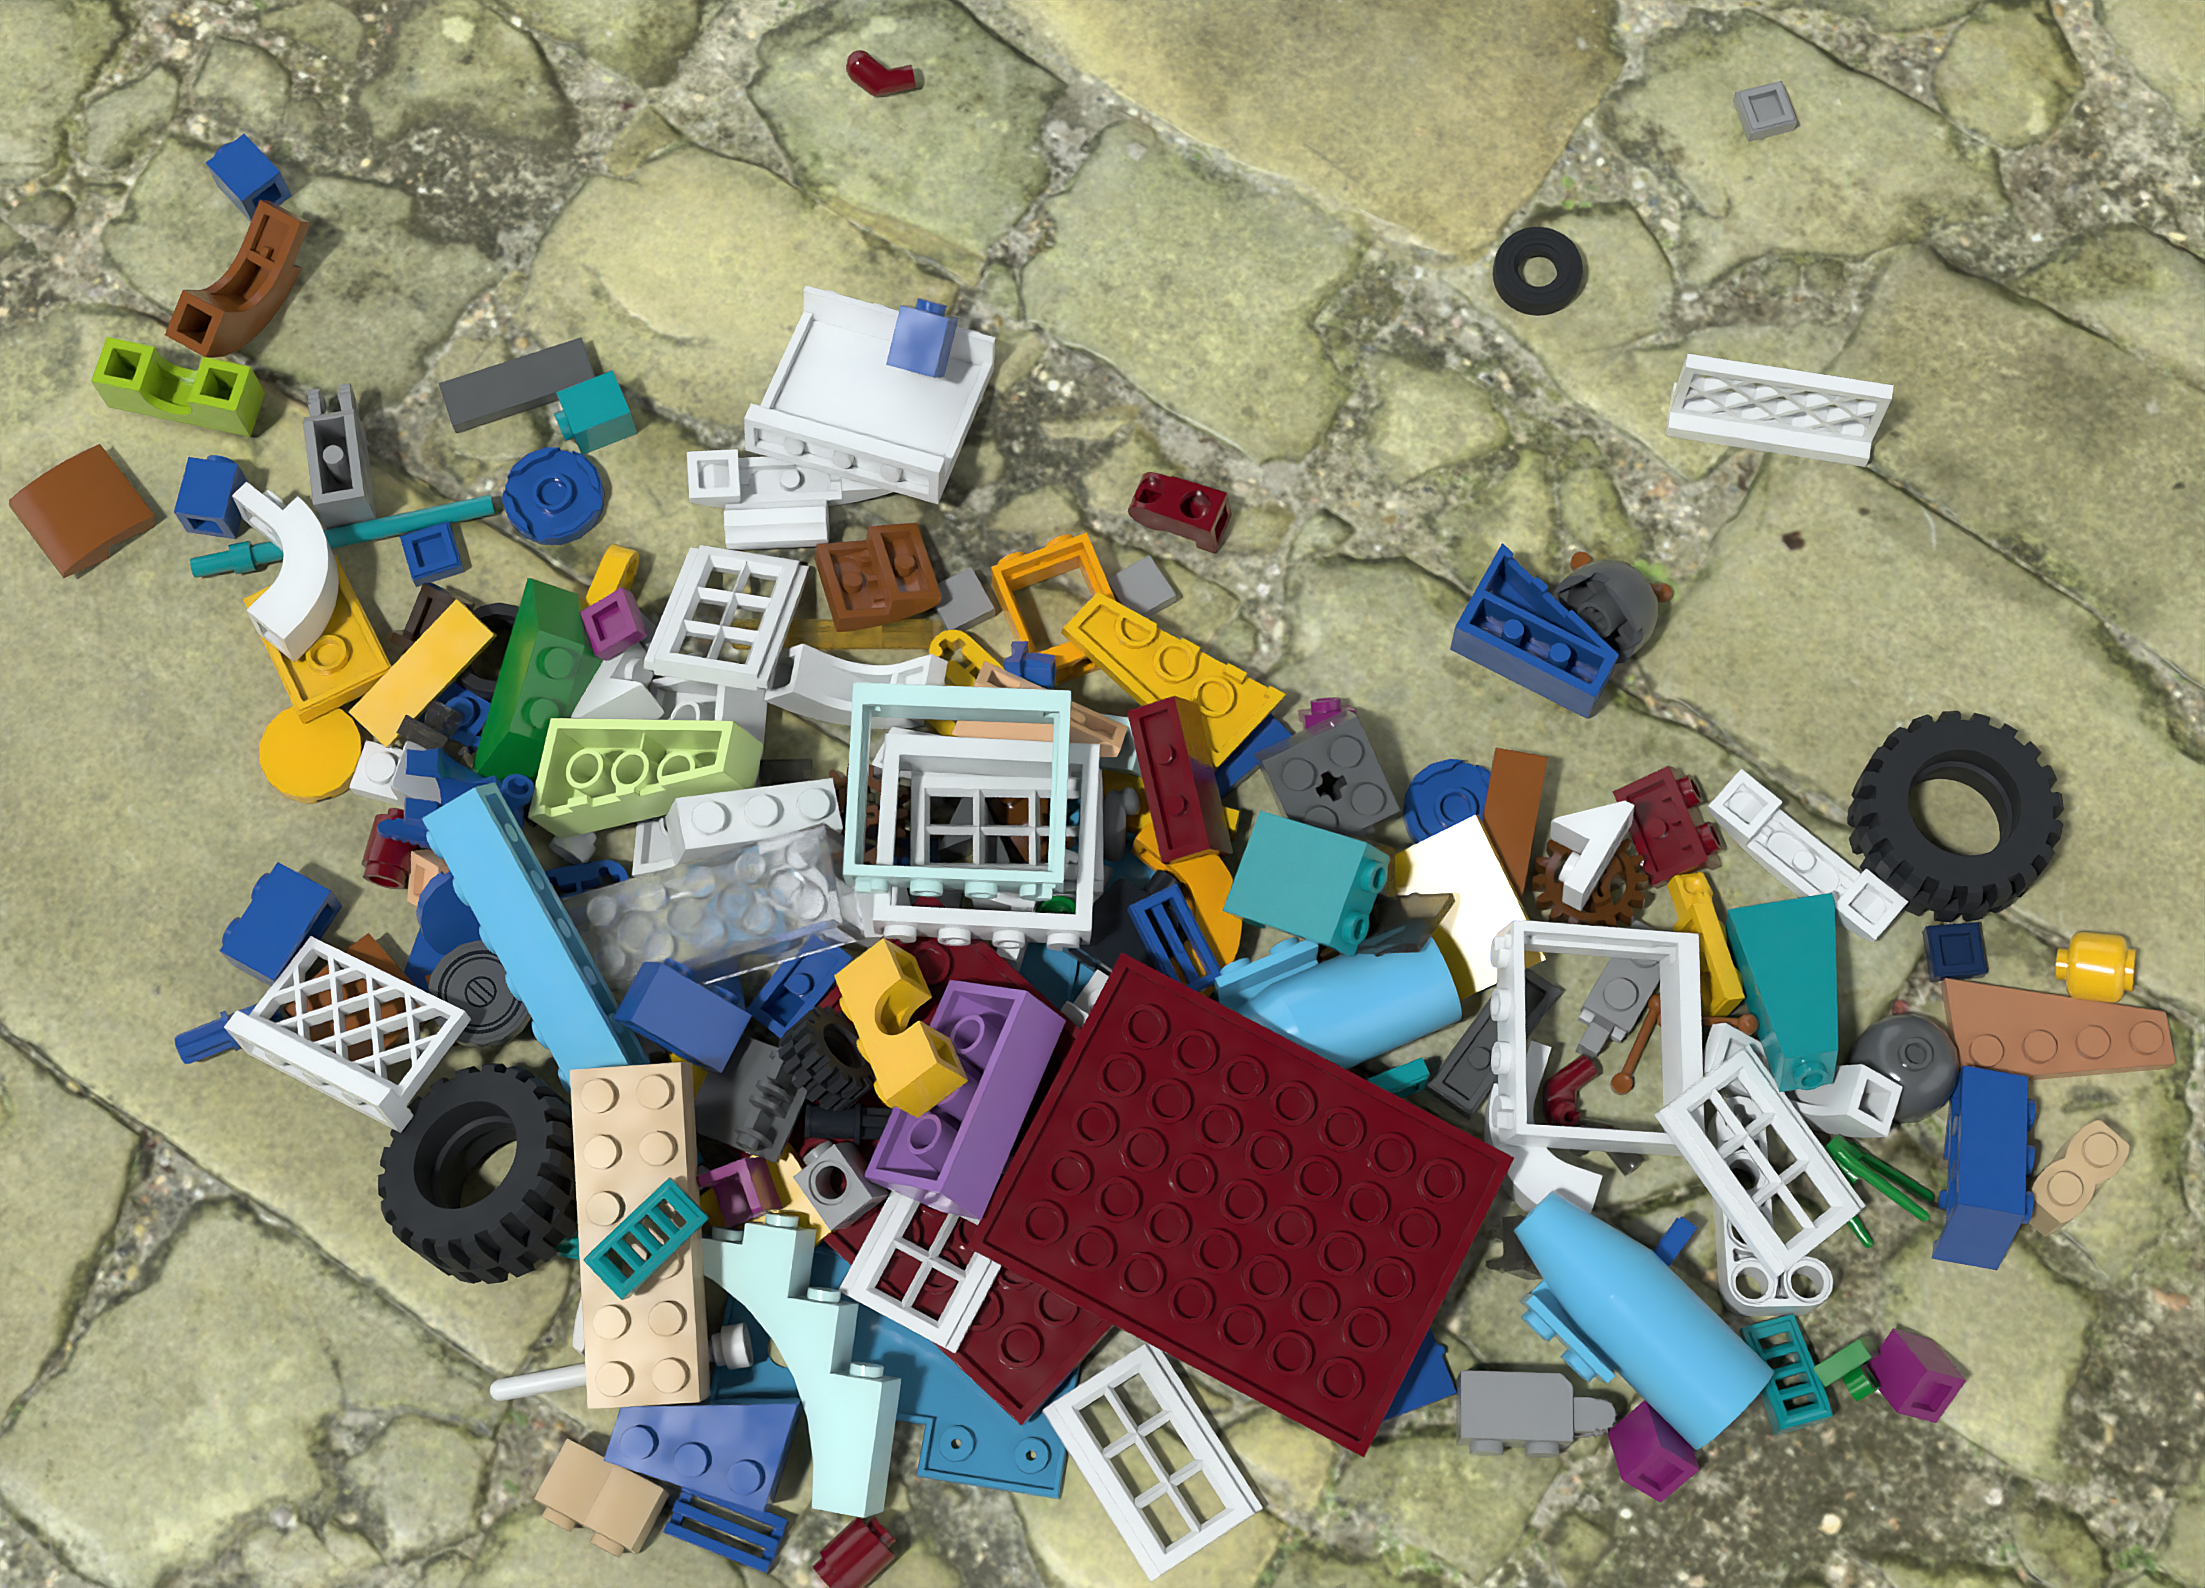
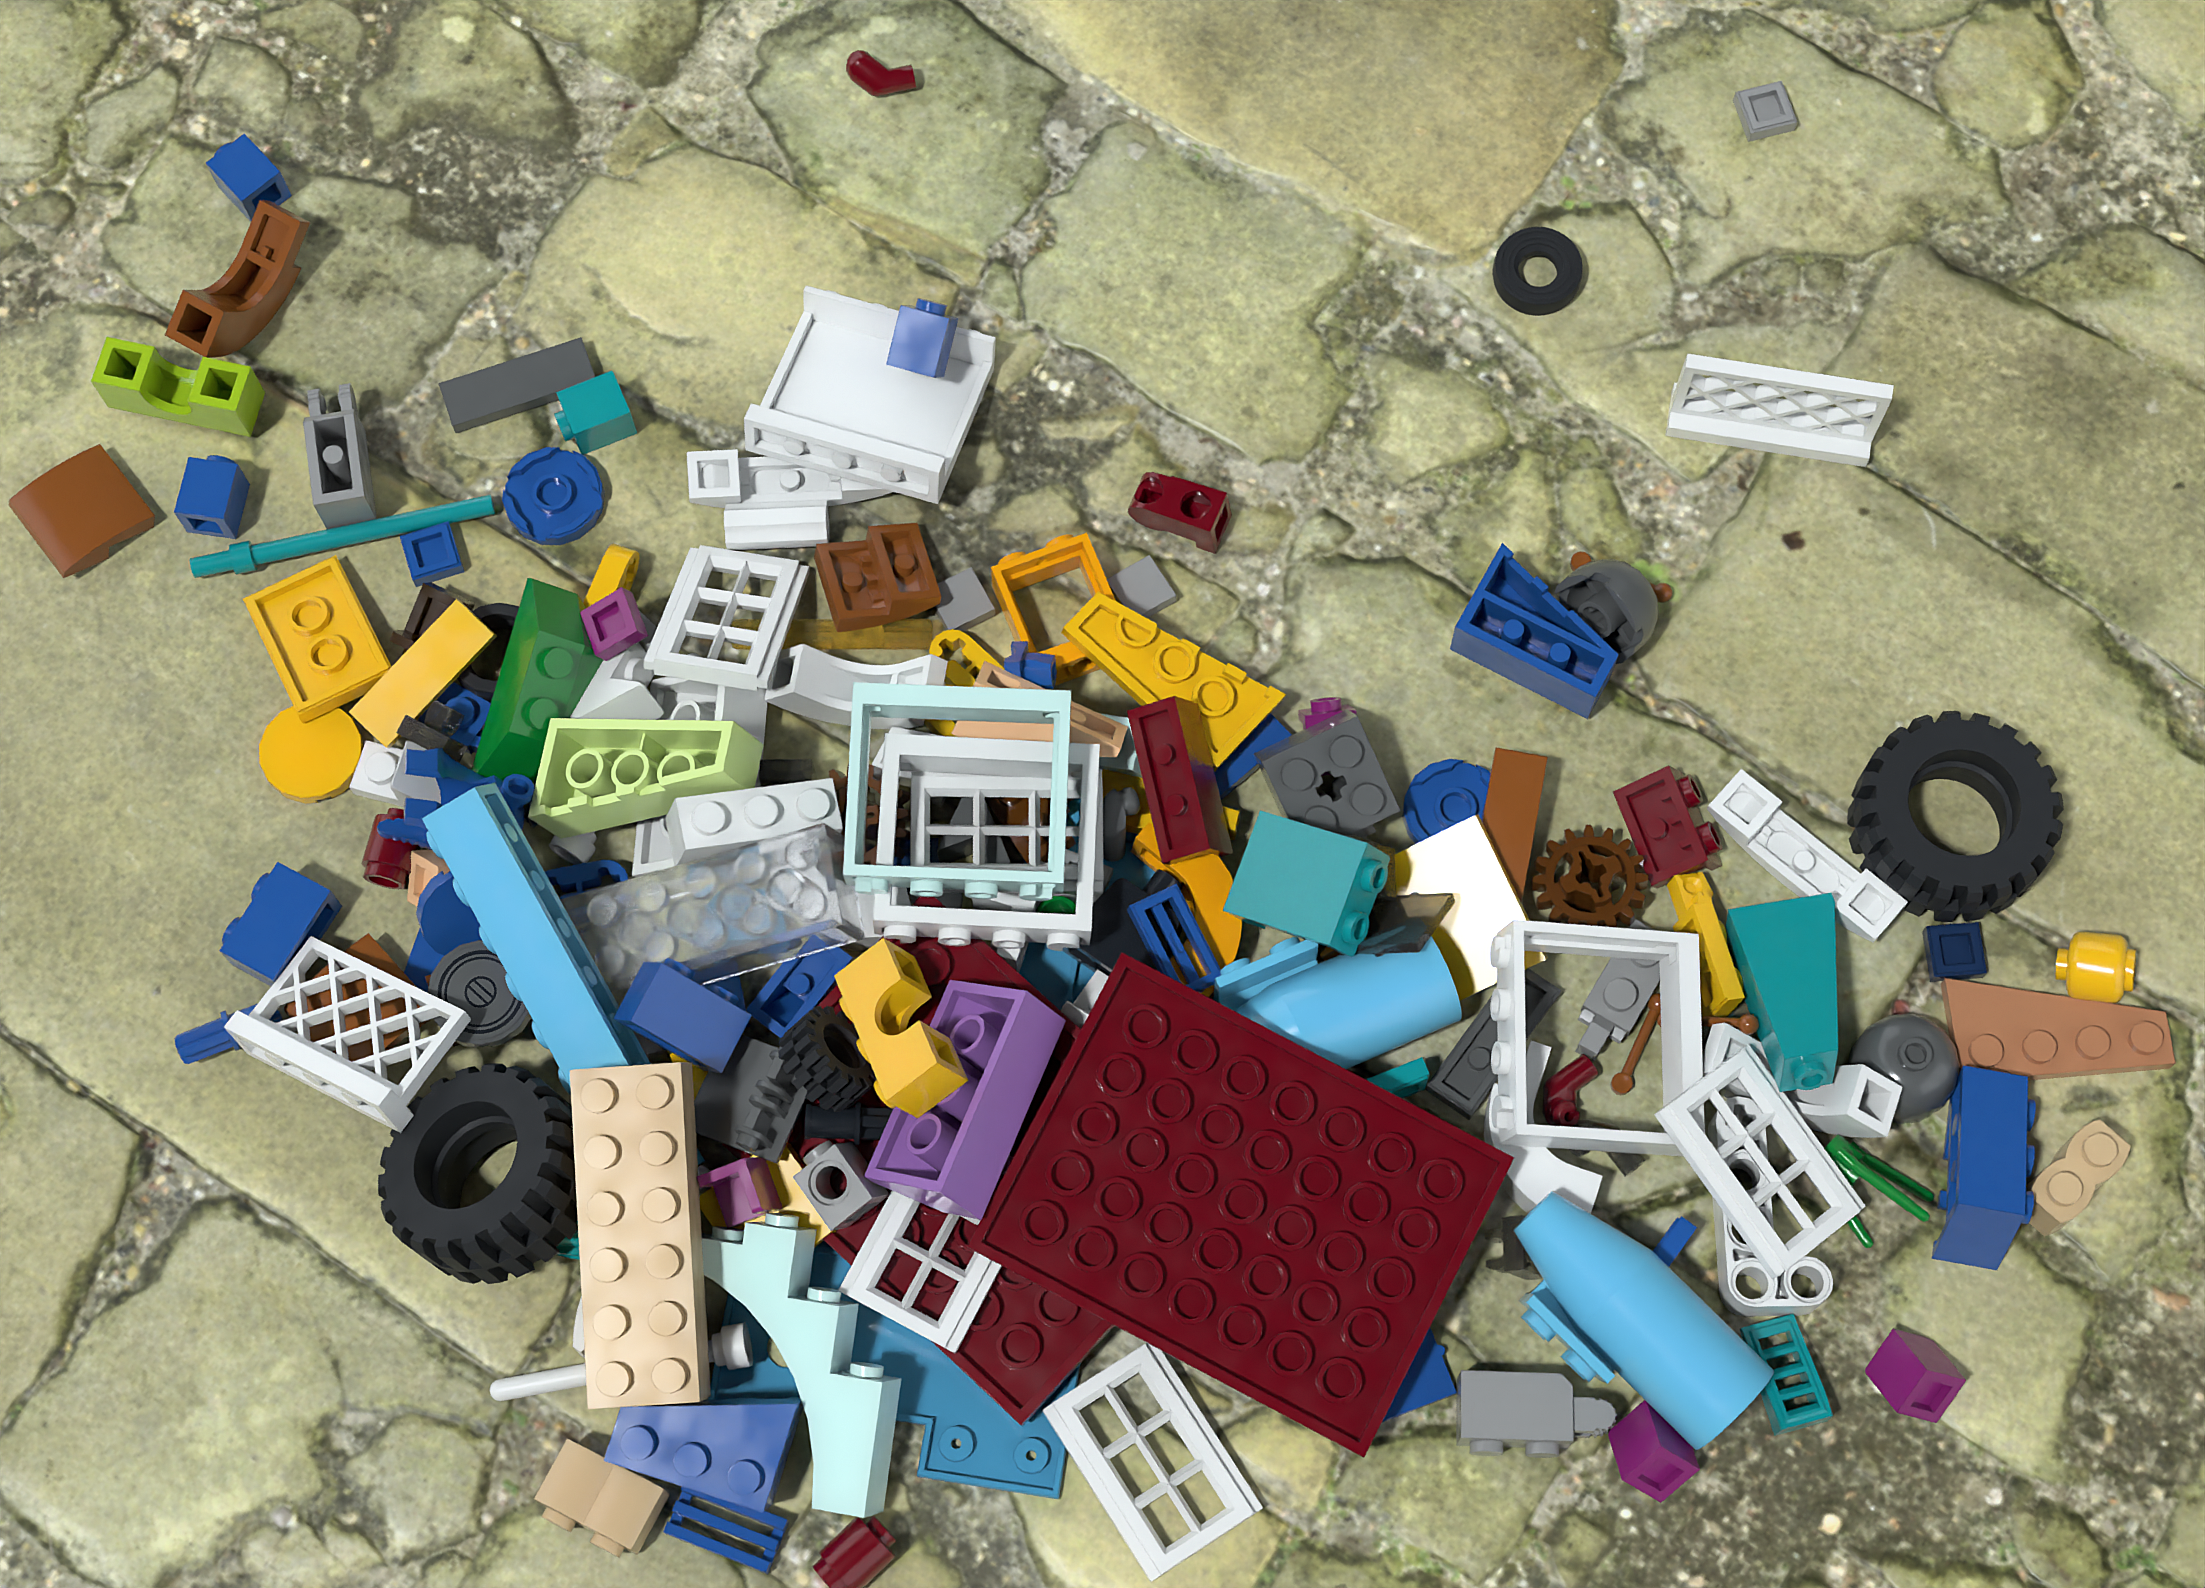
(306, 590): white arch -> none
(611, 1274): teal slope -> none
(1596, 837): white slope -> none
(1851, 1368): green tile -> none

